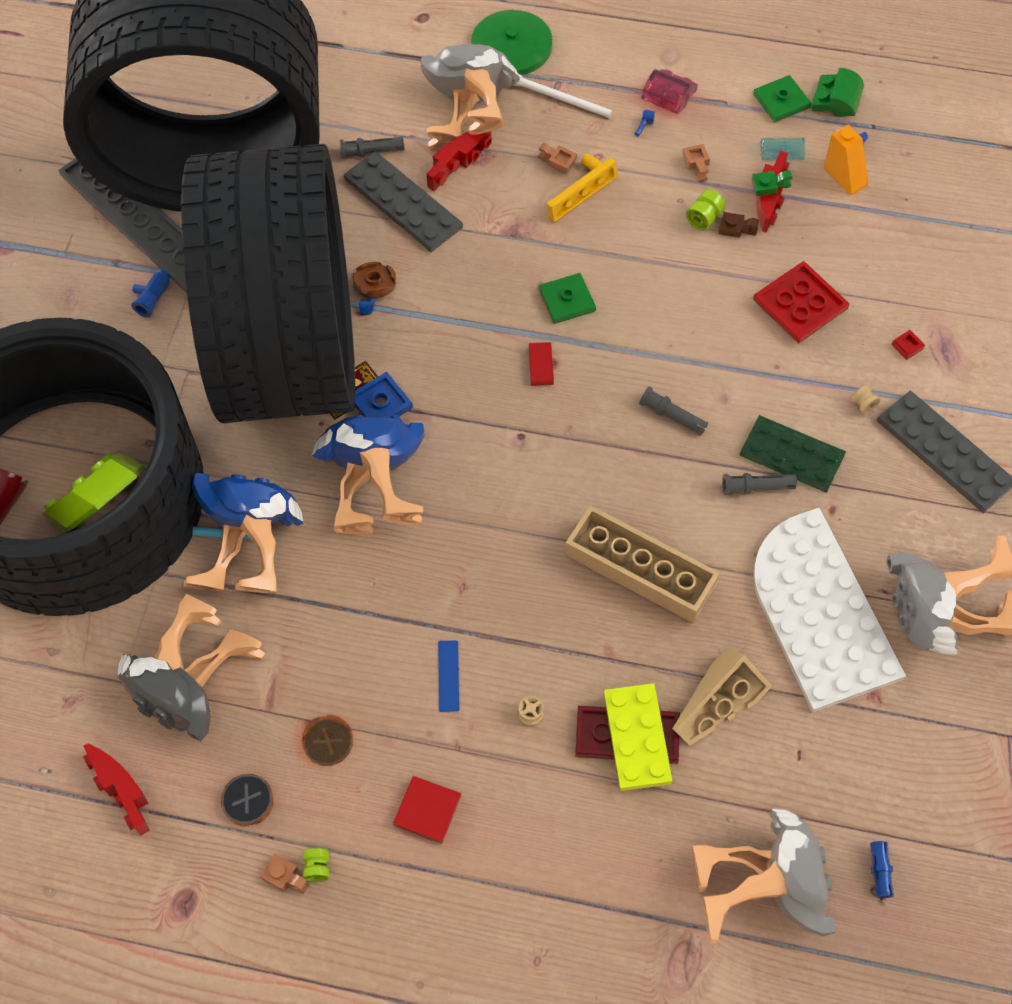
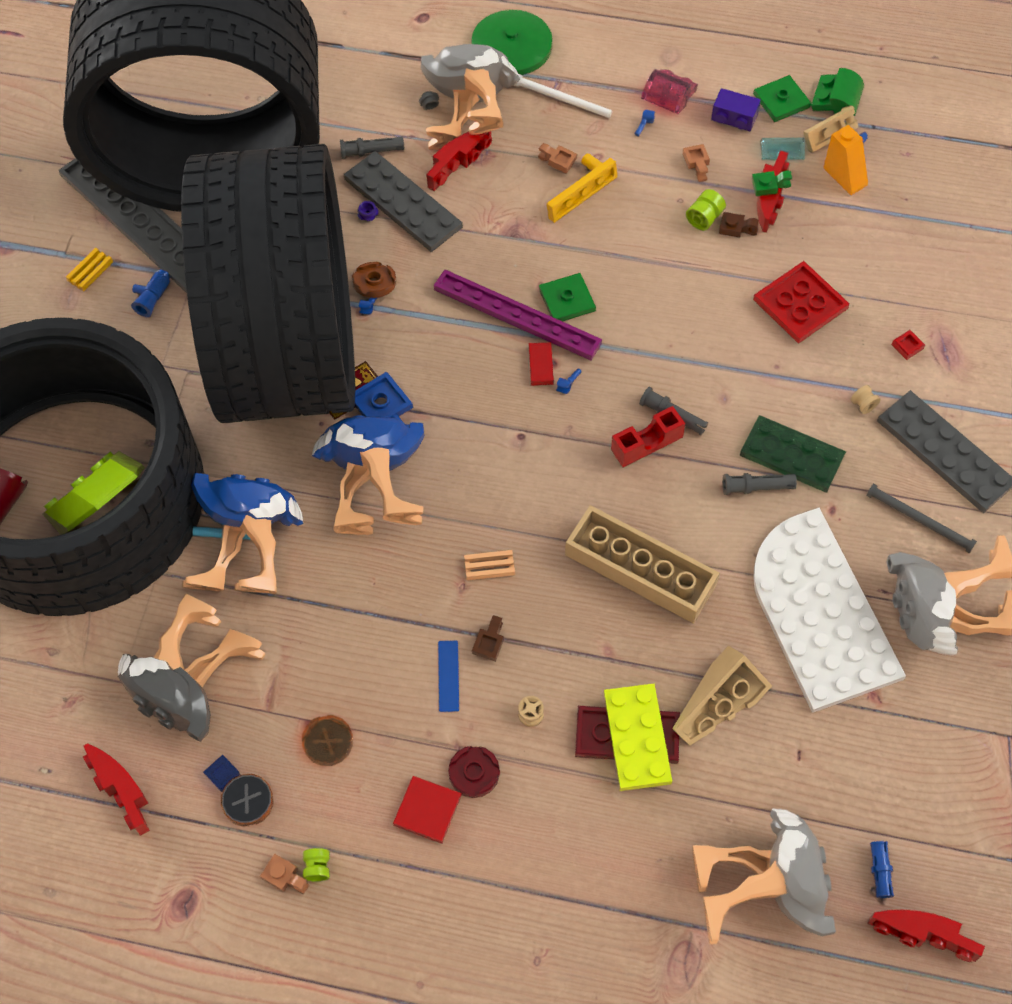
(86, 267): none -> yellow tile
(221, 772): none -> clear blue tile
(367, 206): none -> dark purple plate
(429, 100): none -> dark grey plate
(474, 771): none -> dark red tile
(489, 557): none -> light nougat tile
(489, 641): none -> reddish brown plate
(518, 315): none -> magenta plate
(565, 385): none -> blue hand
(663, 430): none -> red arch
(735, 109): none -> dark purple brick
(820, 134): none -> tan plate
(916, 926): none -> red slope
(921, 518): none -> dark grey bar

